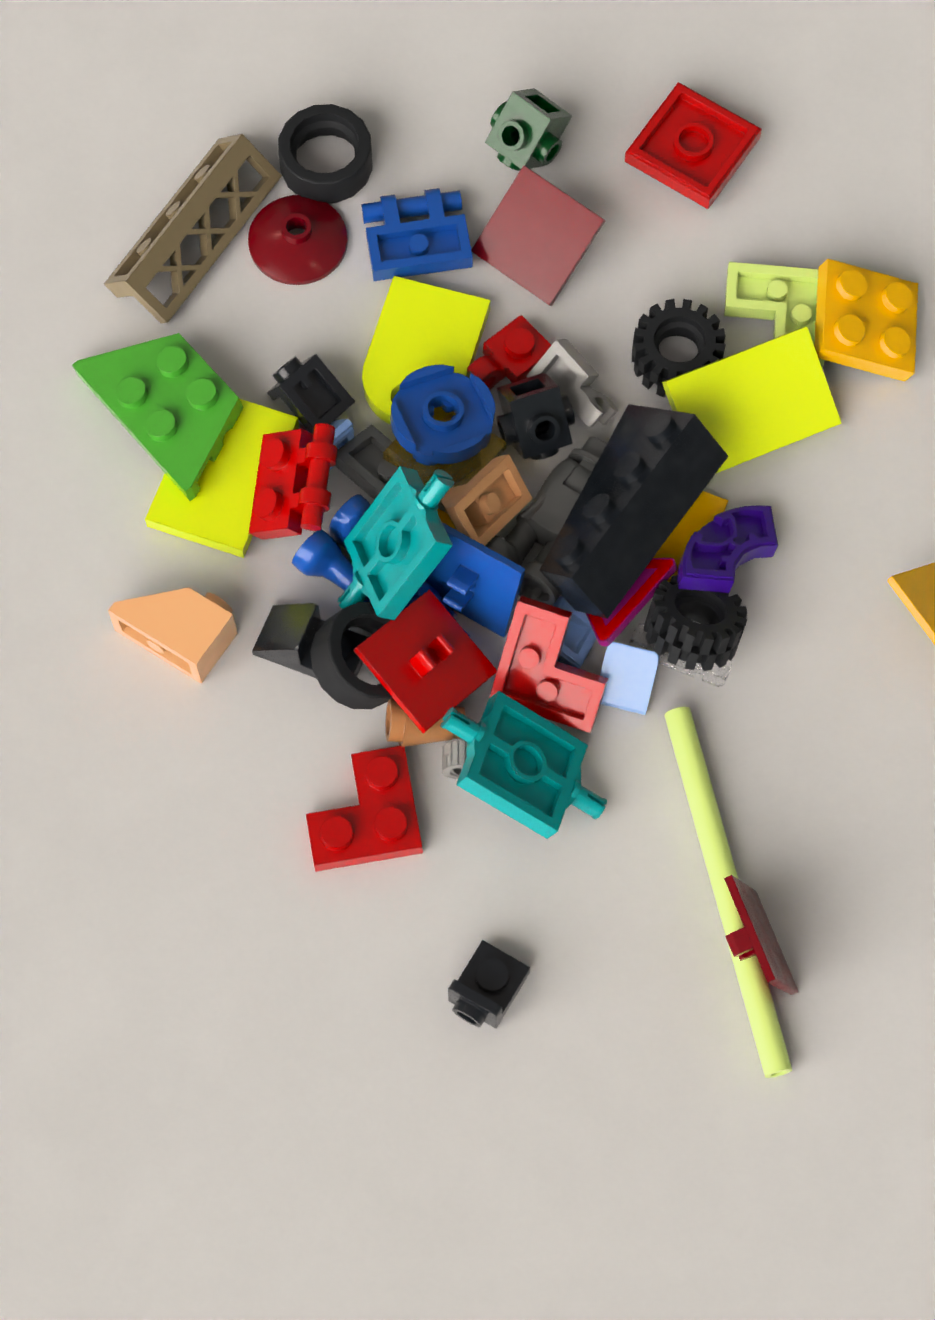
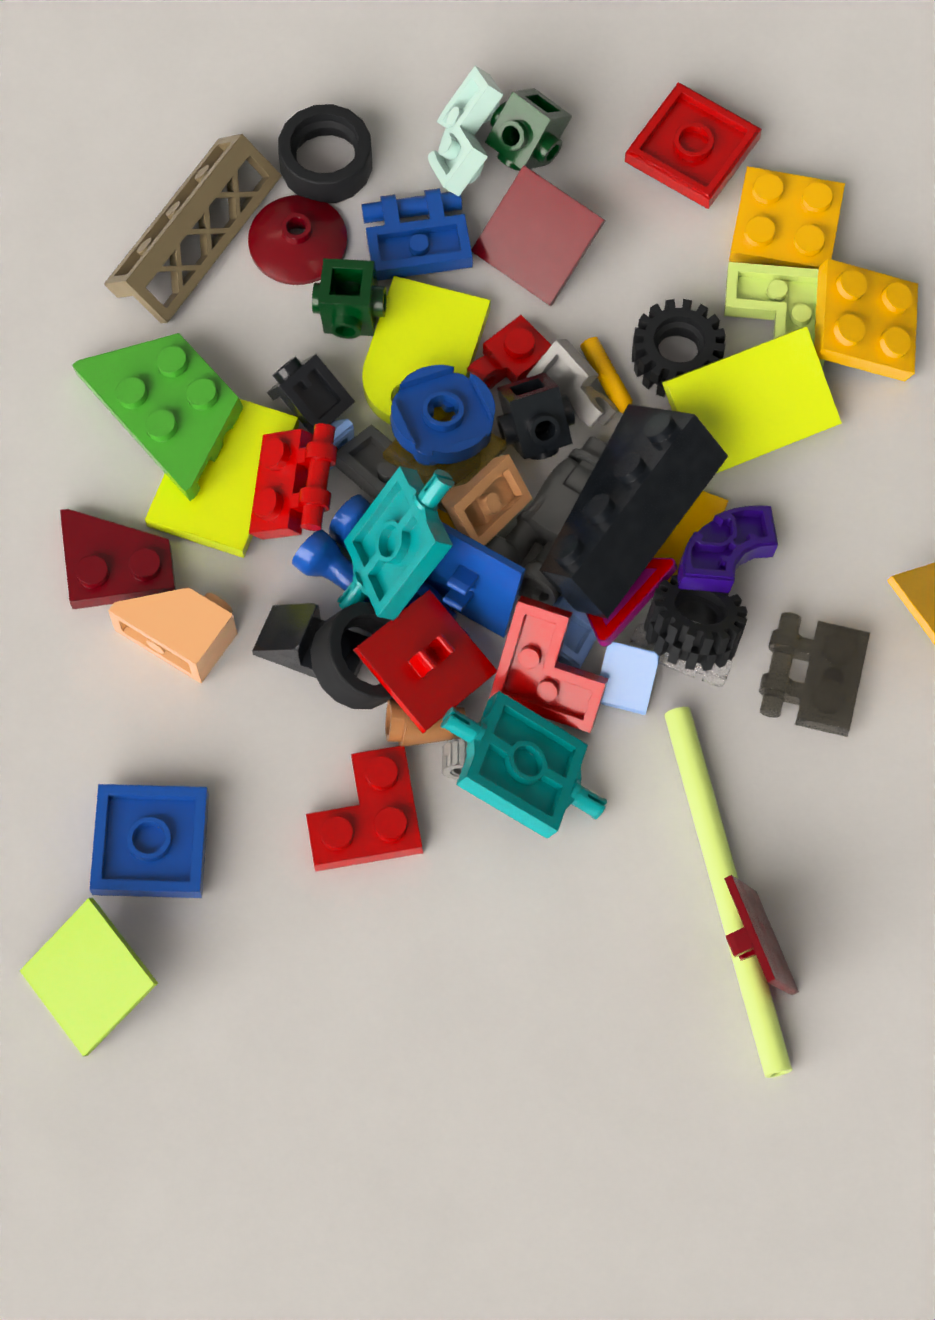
(88, 977): none -> piece
(112, 561): none -> dark red wing
(149, 841): none -> blue plate
(349, 298): none -> dark green brick
(459, 152): none -> light aqua plate
(487, 986): black bracket -> none
(608, 375): none -> yellow piece
(786, 219): none -> yellow plate
(830, 679): none -> clear smoke plate

